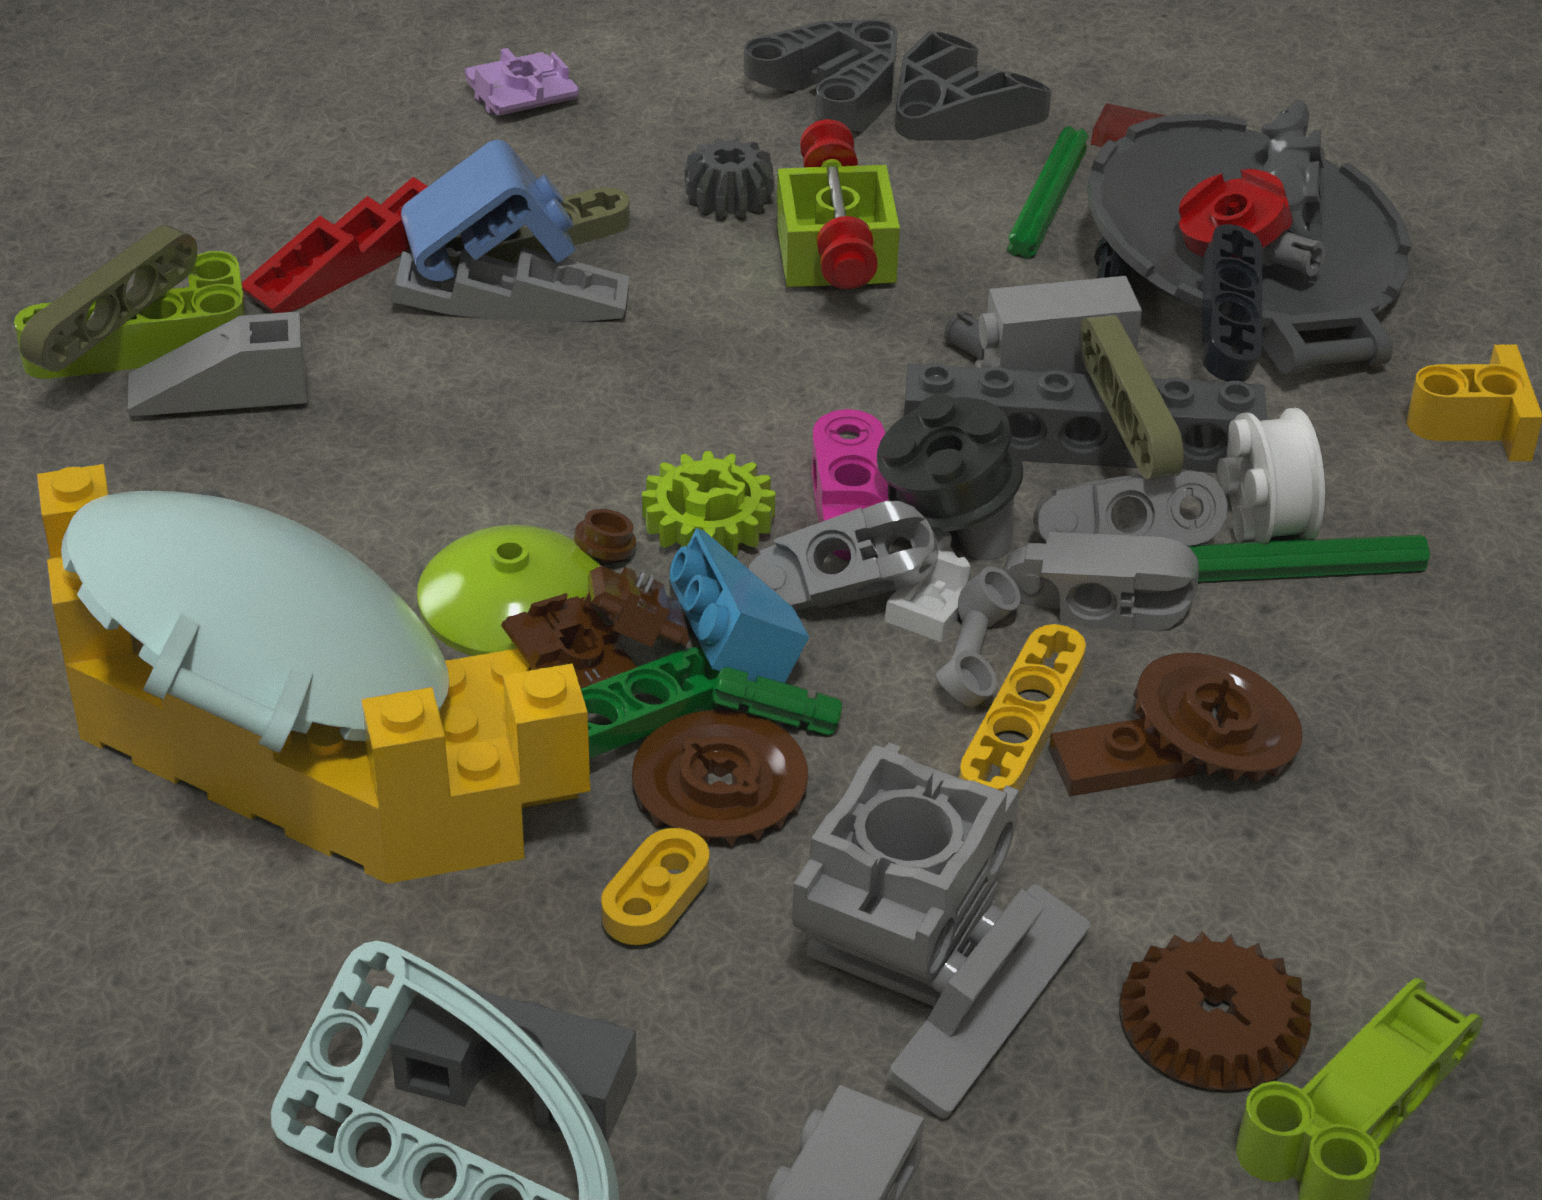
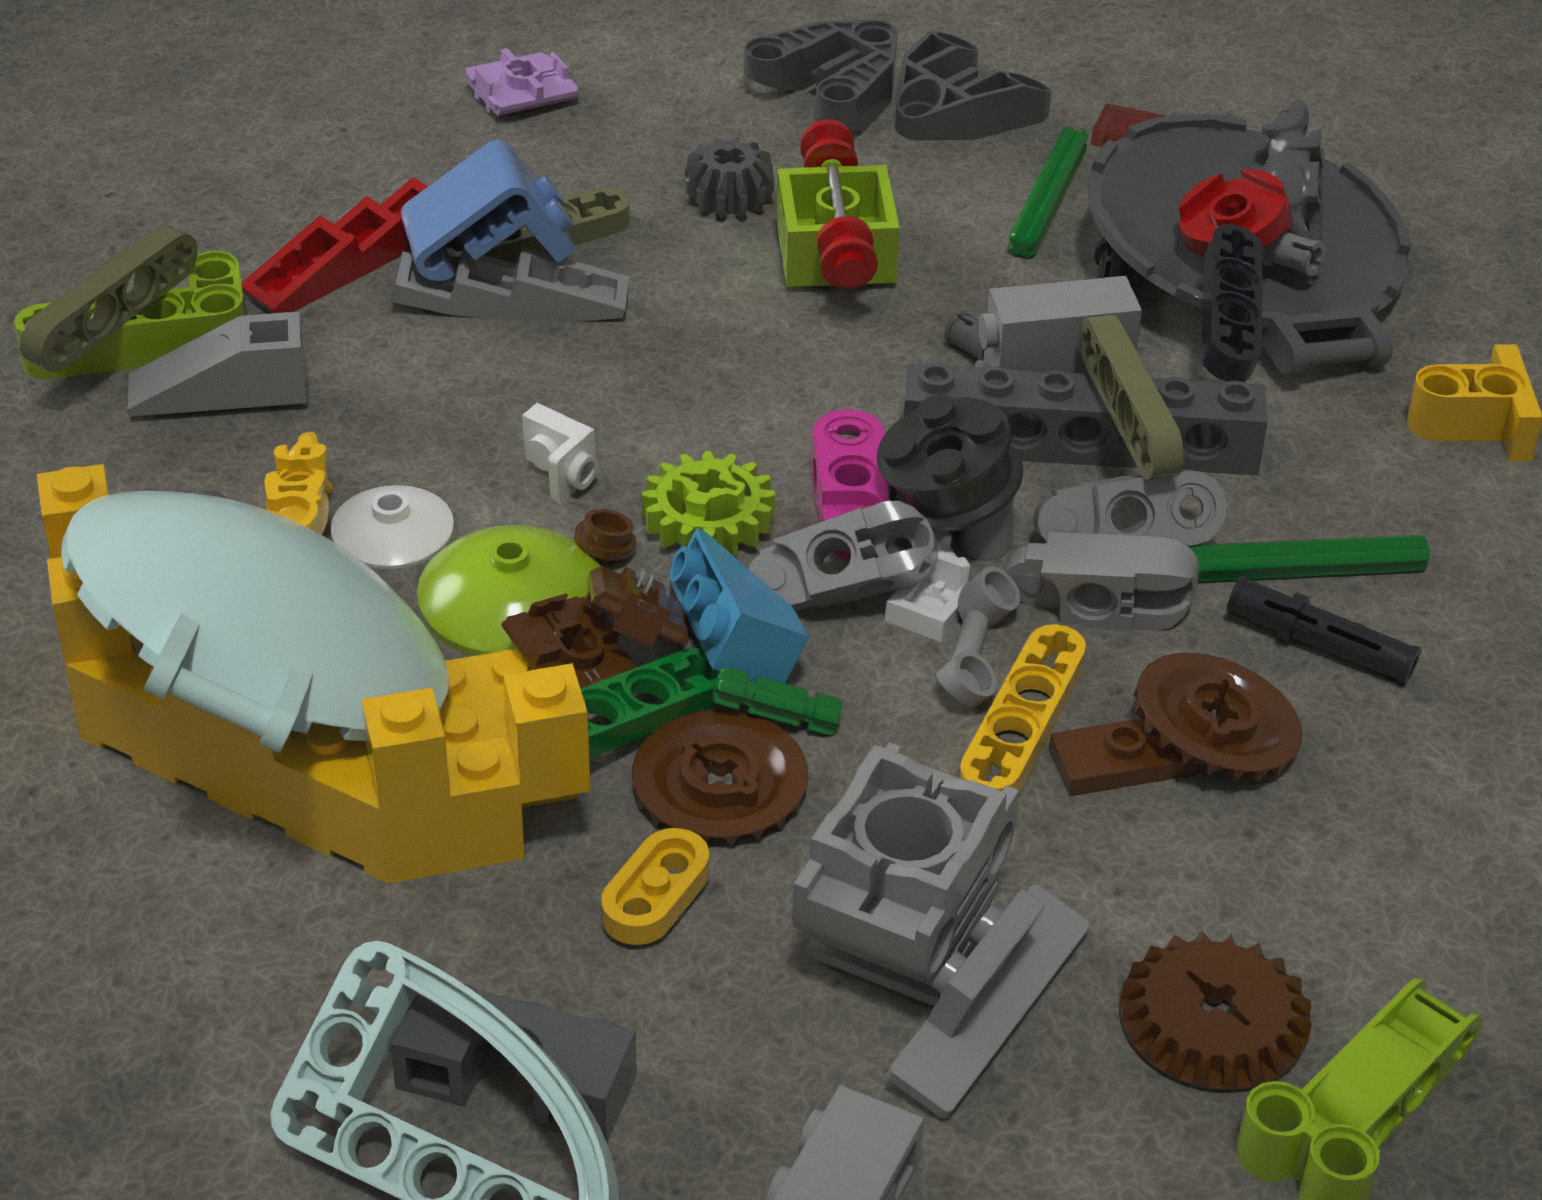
(300, 483): none -> yellow animal
(393, 526): none -> white dish
(560, 447): none -> white bracket
(1273, 477): white wheel -> none
(1299, 620): none -> black pin

